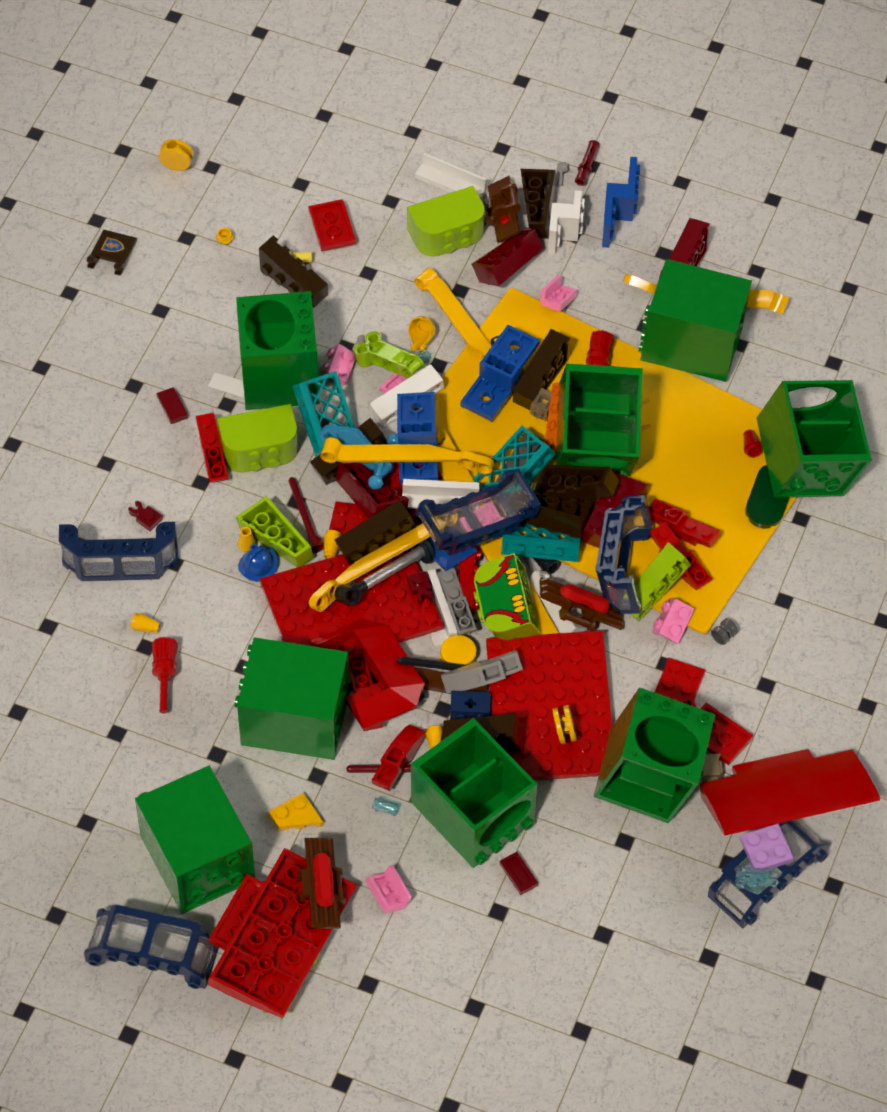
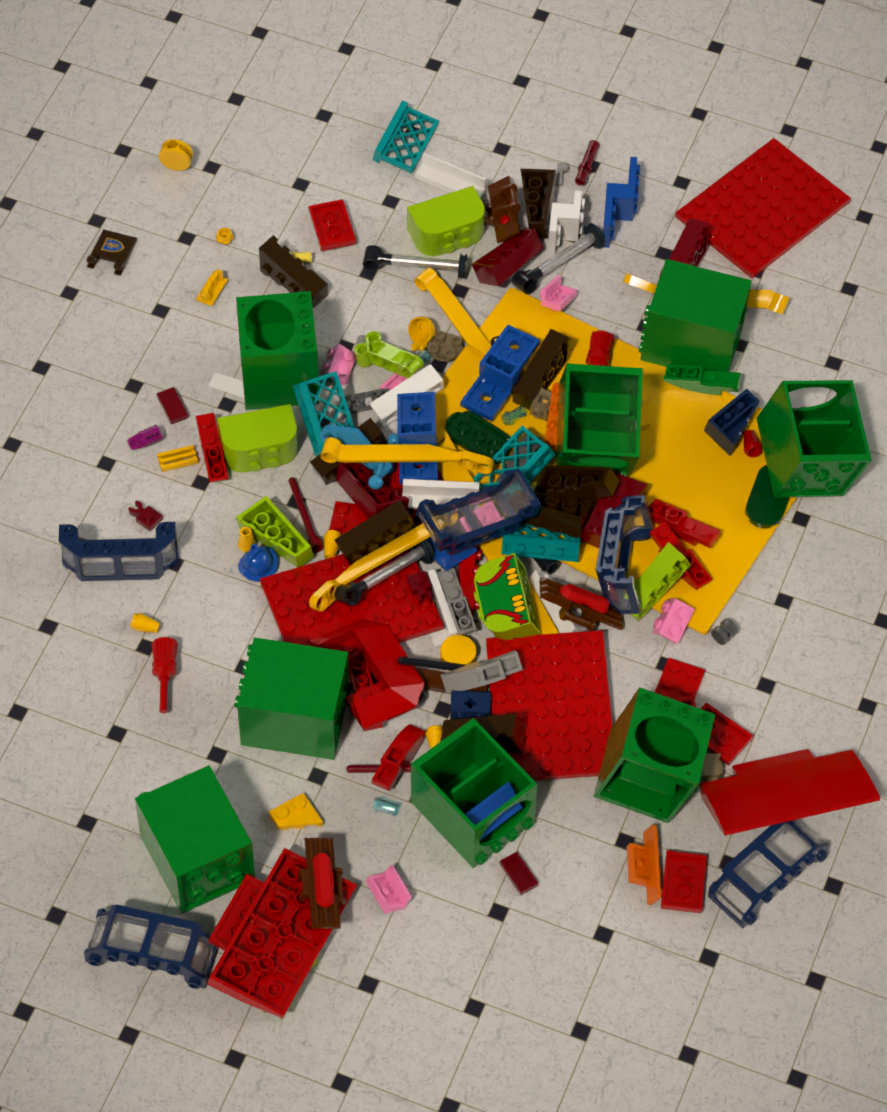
(139, 440): none -> magenta hinge
(176, 456): none -> yellow tile
(212, 288): none -> yellow hinge
(354, 409): none -> dark grey beam
(376, 258): none -> piece
(391, 134): none -> teal fence
(445, 346): none -> dark tan dish
(476, 434): none -> dark green tile
(491, 804): none -> blue slope
(510, 417): none -> clear light blue pin
(528, 280): none -> piece
(564, 724): yellow head -> none
(644, 864): none -> orange bracket
(683, 881): none -> red plate
(697, 380): none -> green slope
(731, 421): none -> dark blue wedge
(753, 879): clear light blue rock -> none
(764, 207): none -> red plate
(766, 848): lavender plate -> none

